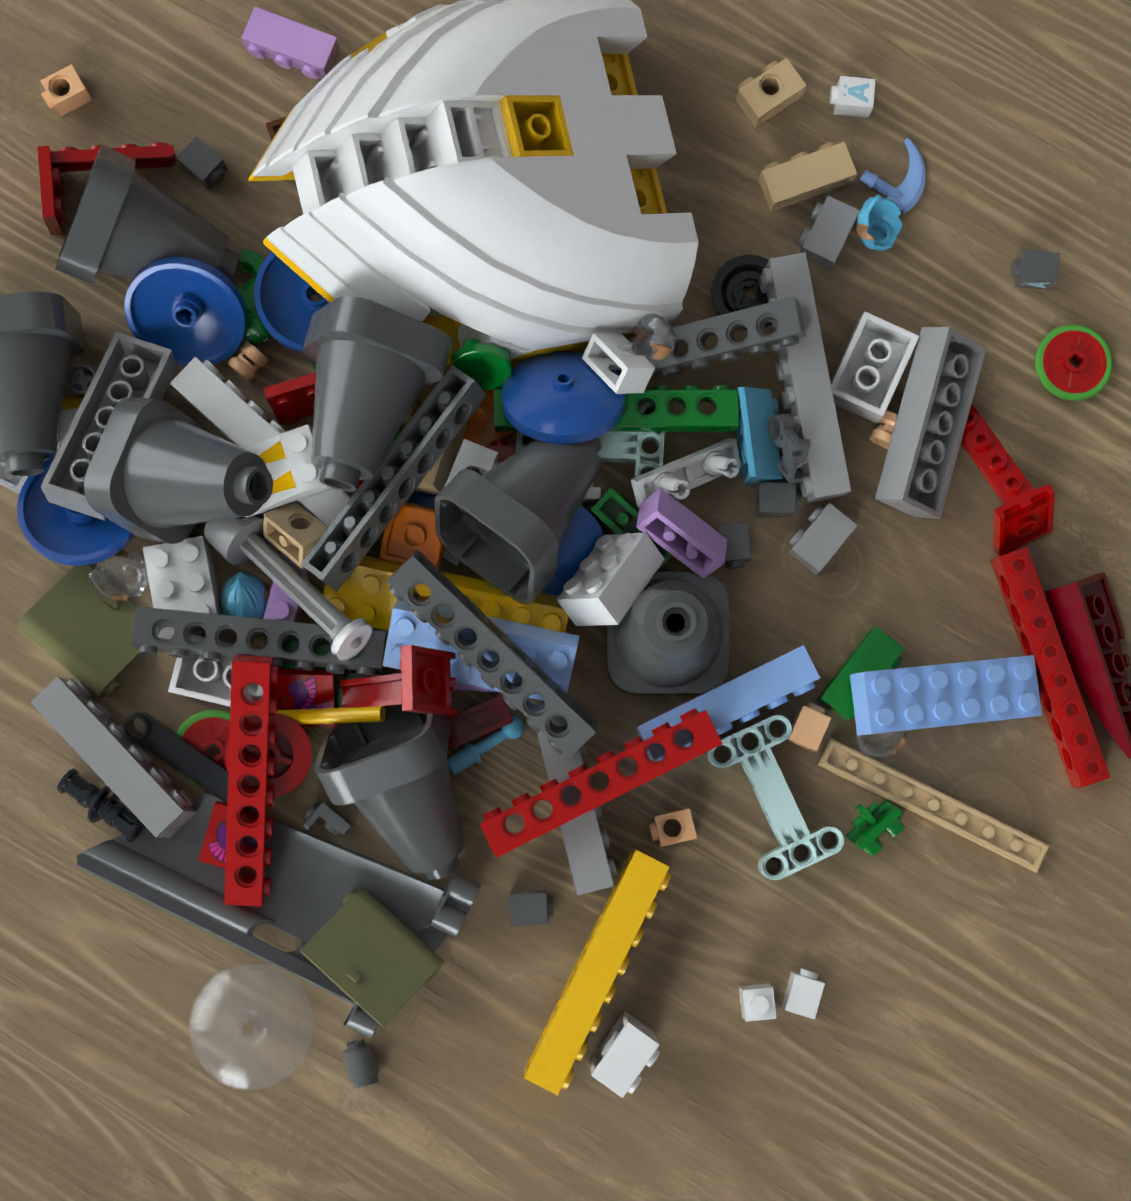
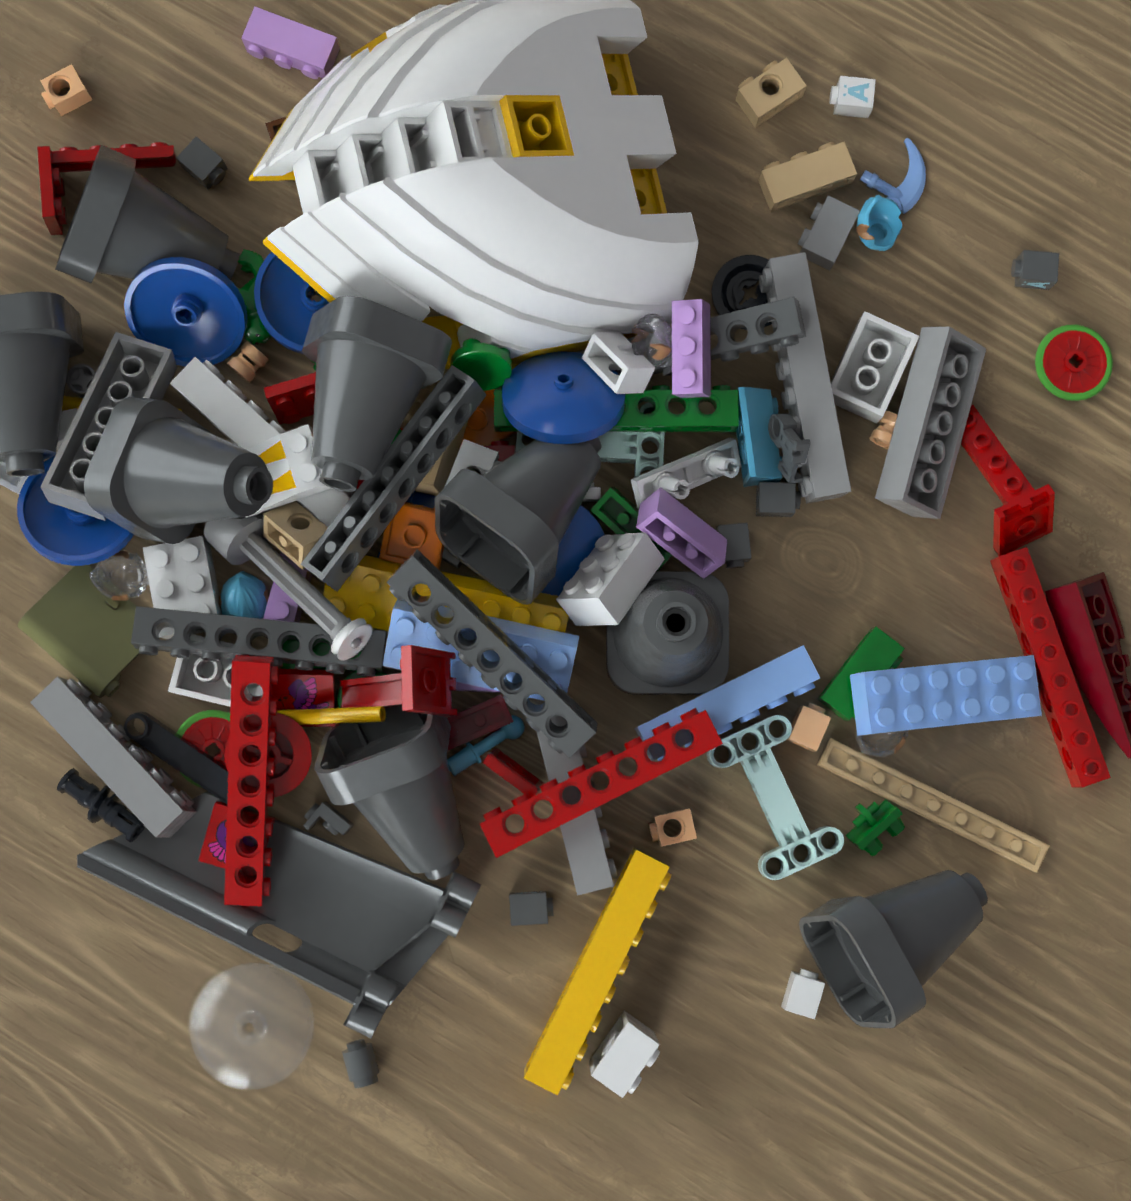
(377, 950): olive door -> none
(512, 772): none -> red tile
(691, 349): none -> lavender brick
(757, 1002): white brick -> none
(822, 538): light grey brick -> none
(891, 943): none -> dark grey cone

